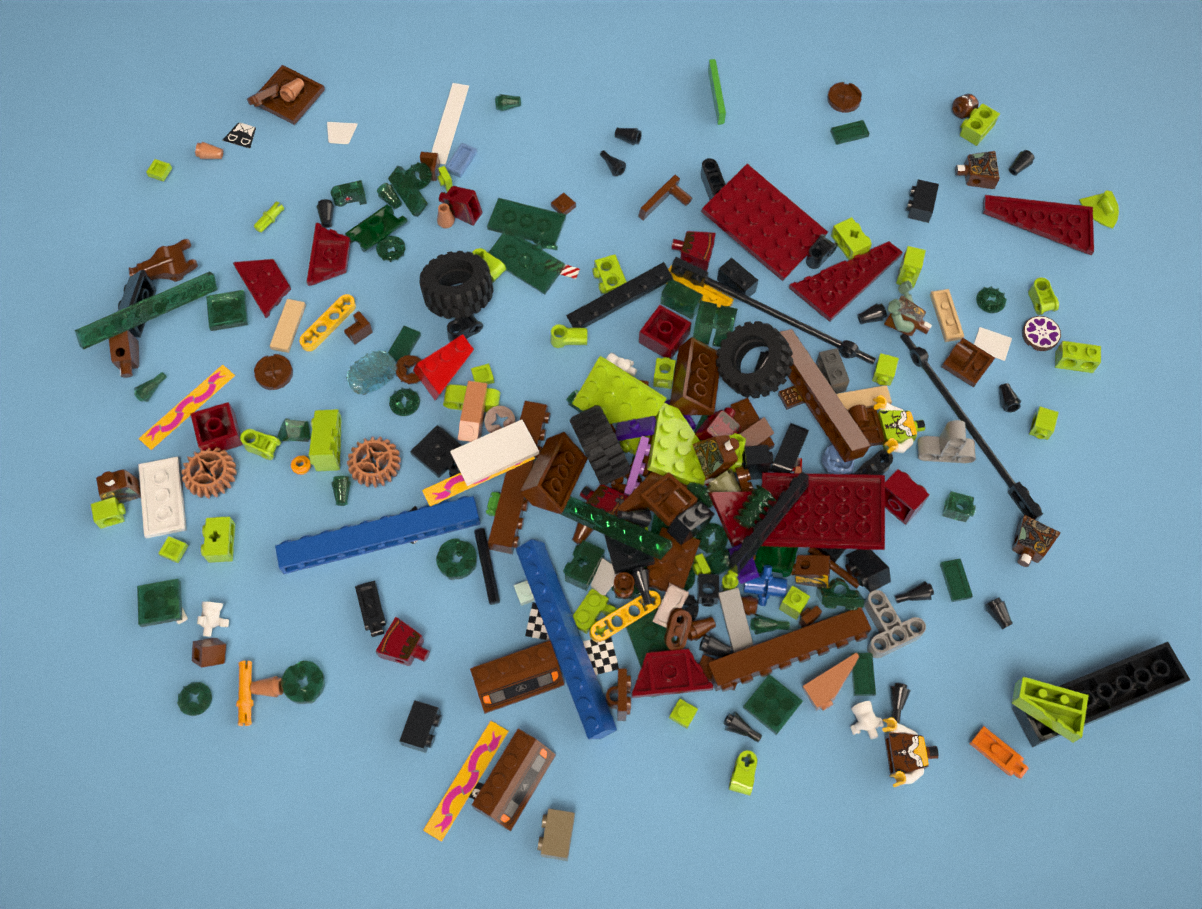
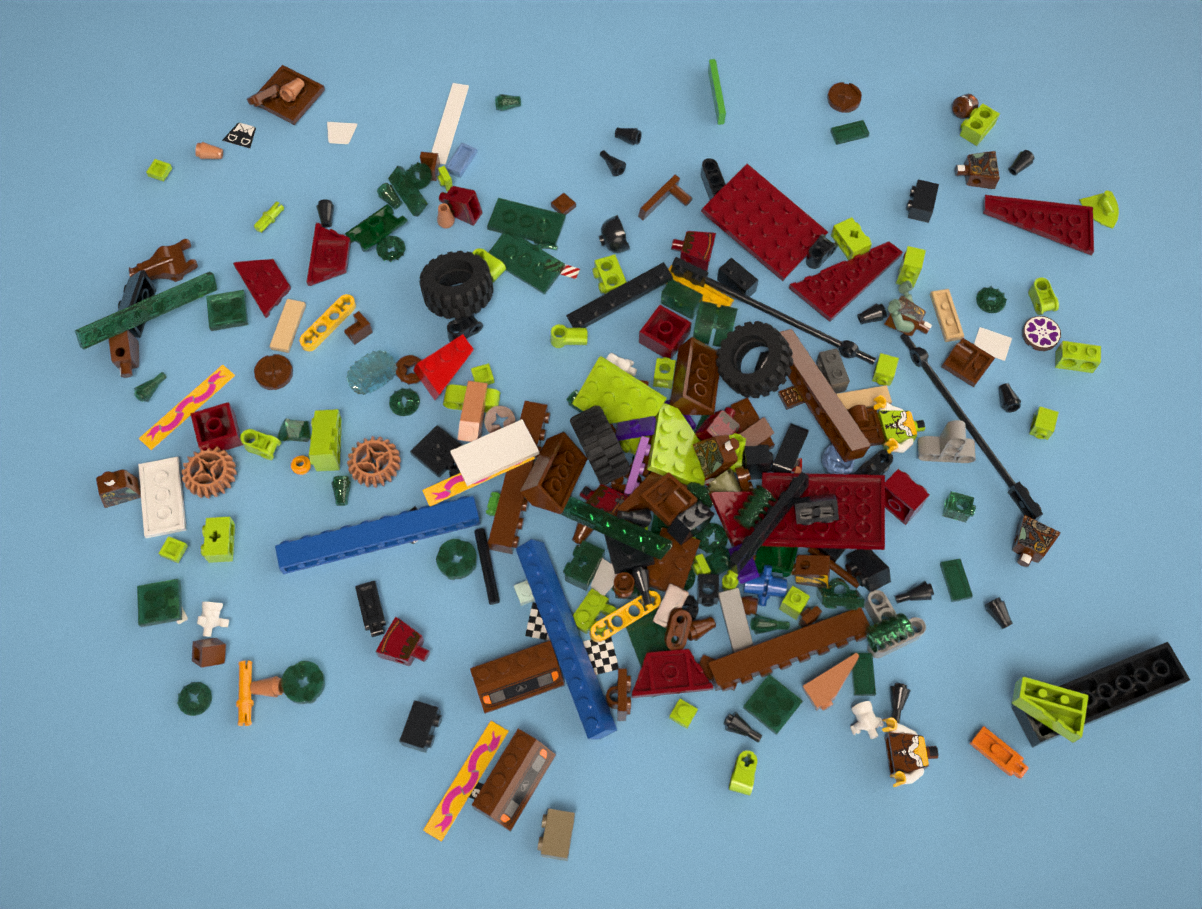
(108, 512): lime brick -> none
(348, 193): clear green leg -> none
(404, 343): clear green tile -> none
(613, 235): none -> black cylinder
(712, 646): black cone -> none
(816, 509): none -> black brick
(889, 630): none -> clear green piece

